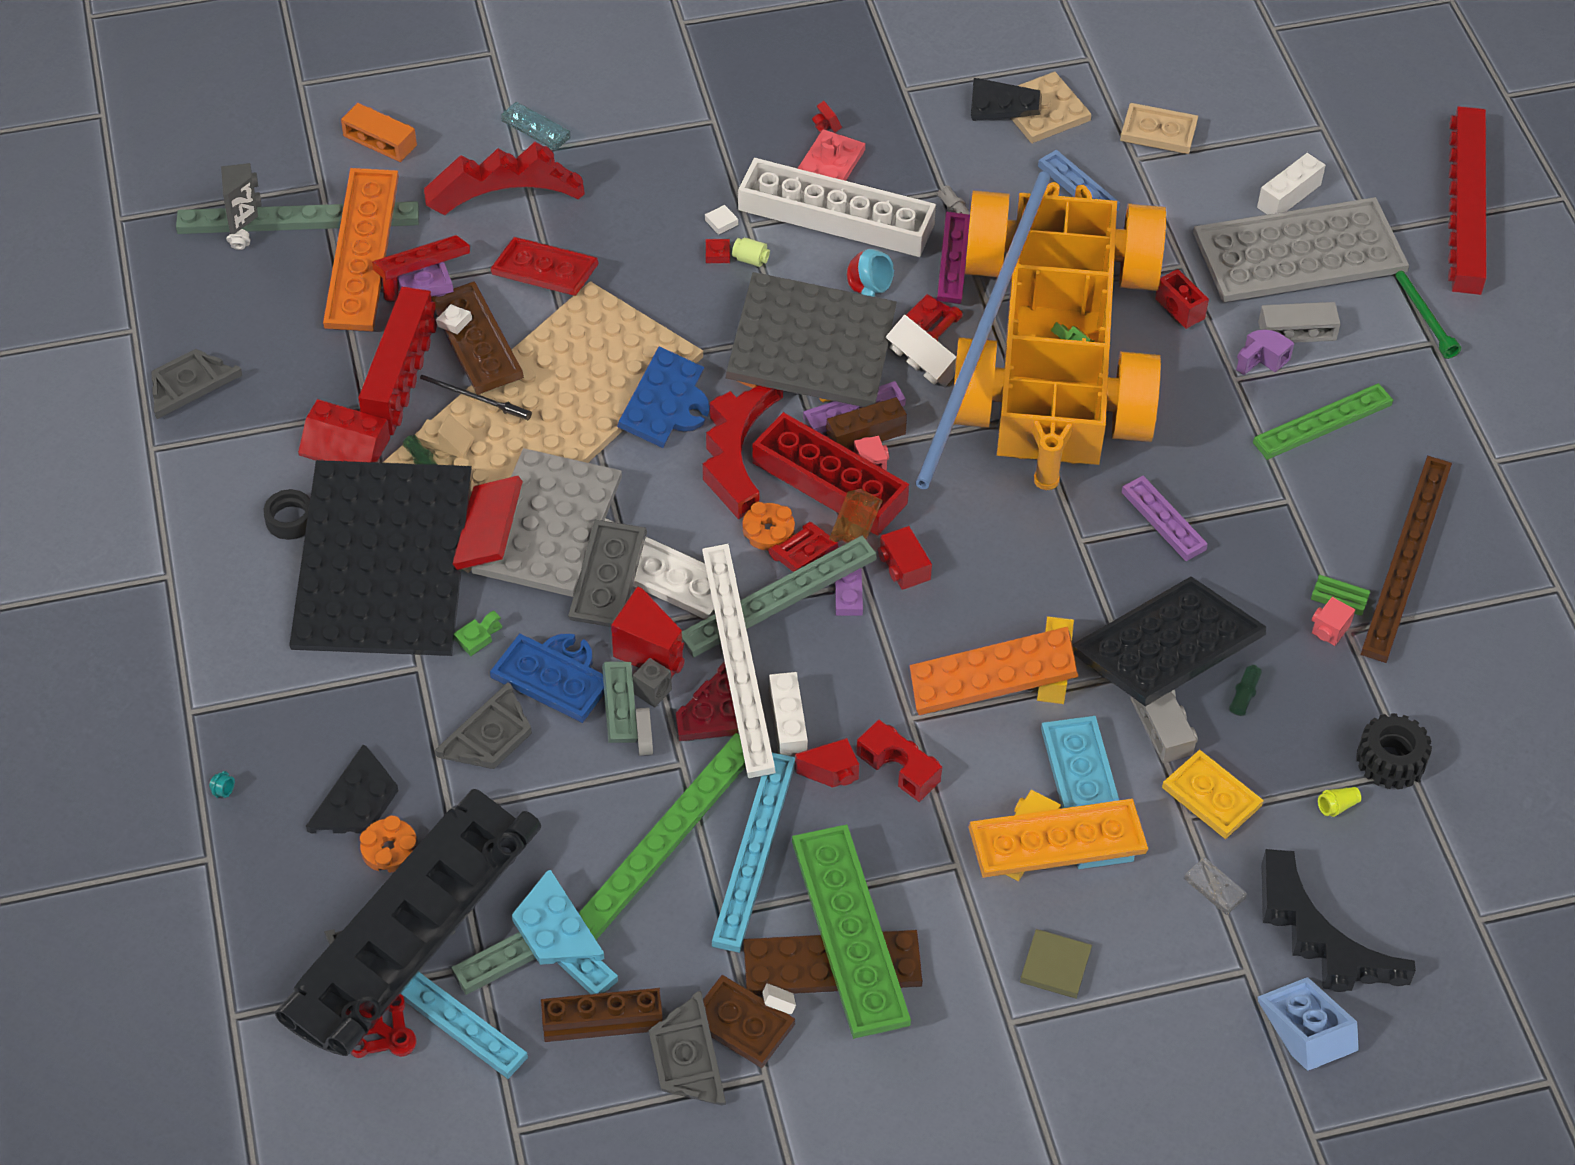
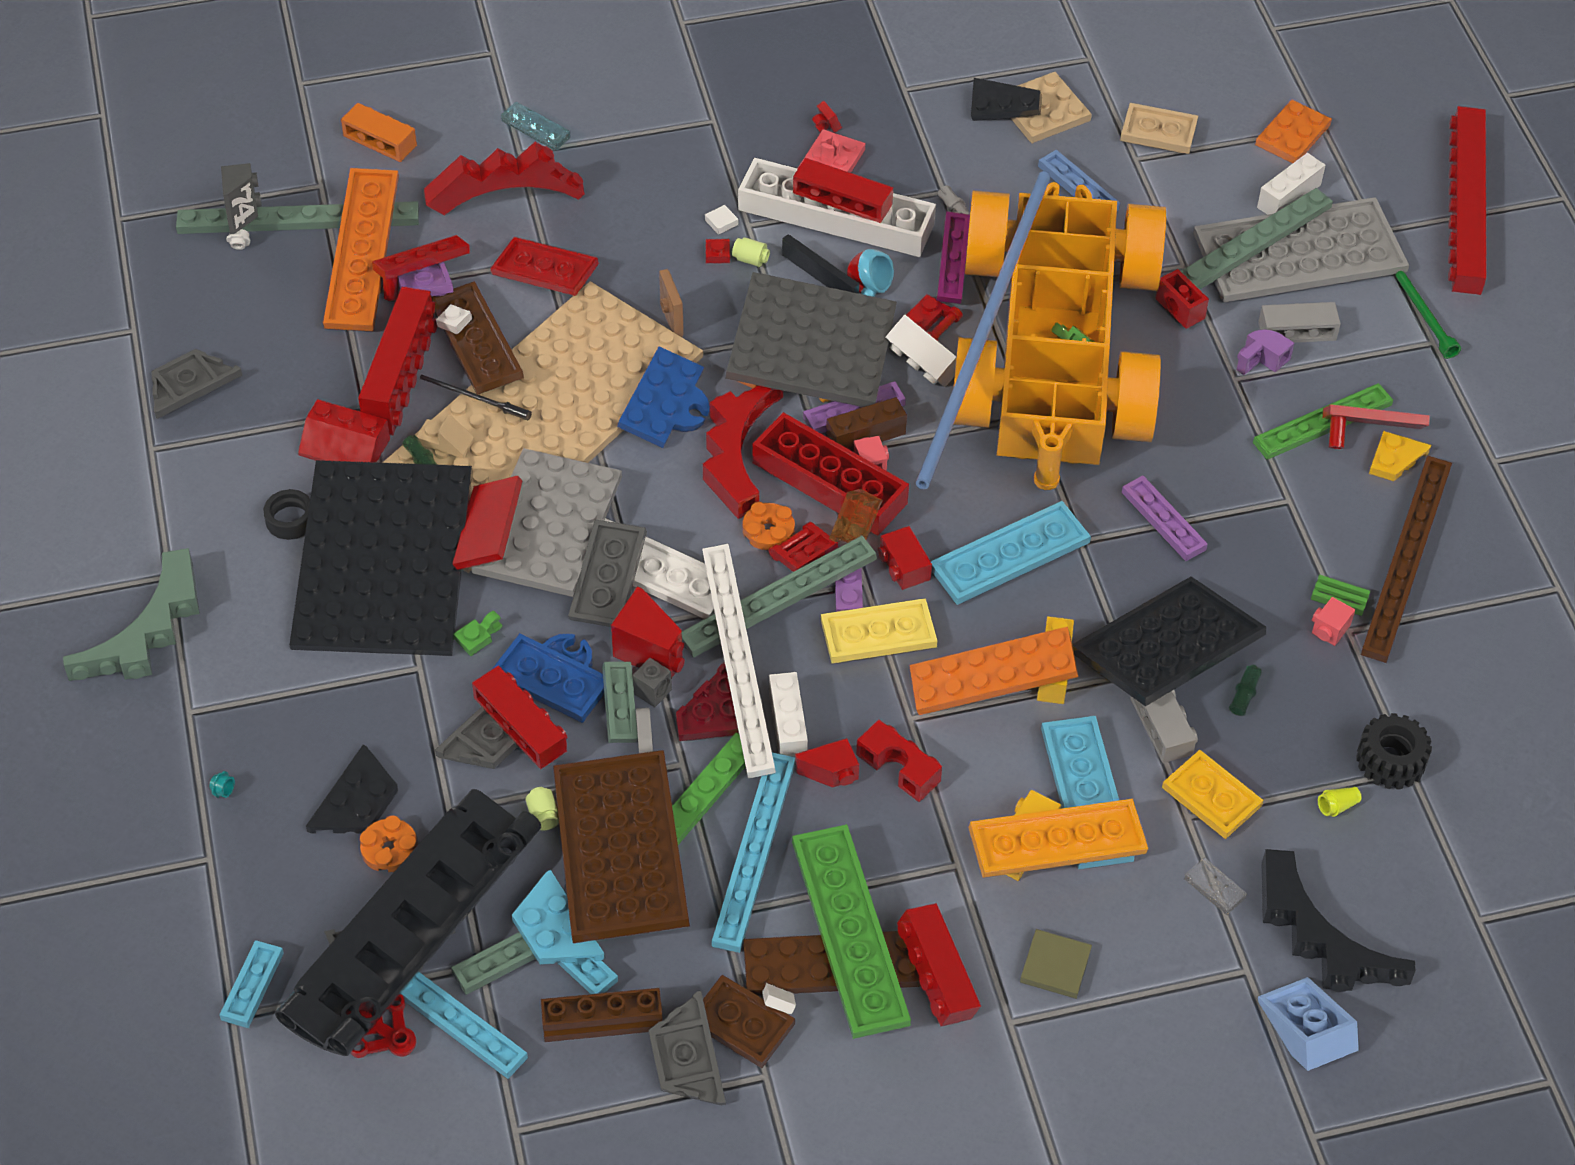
(153, 628): none -> sand green arch
(251, 984): none -> medium azure plate
(520, 716): none -> red brick
(543, 806): none -> yellowish green brick
(619, 847): none -> reddish brown plate
(671, 302): none -> medium nougat plate
(817, 266): none -> black tile
(843, 190): none -> red brick
(878, 630): none -> light yellow plate
(938, 964): none -> red brick
(1009, 552): none -> medium azure plate
(1257, 238): none -> sand green plate
(1293, 131): none -> orange plate
(1341, 414): none -> piece
(1396, 455): none -> yellow wing

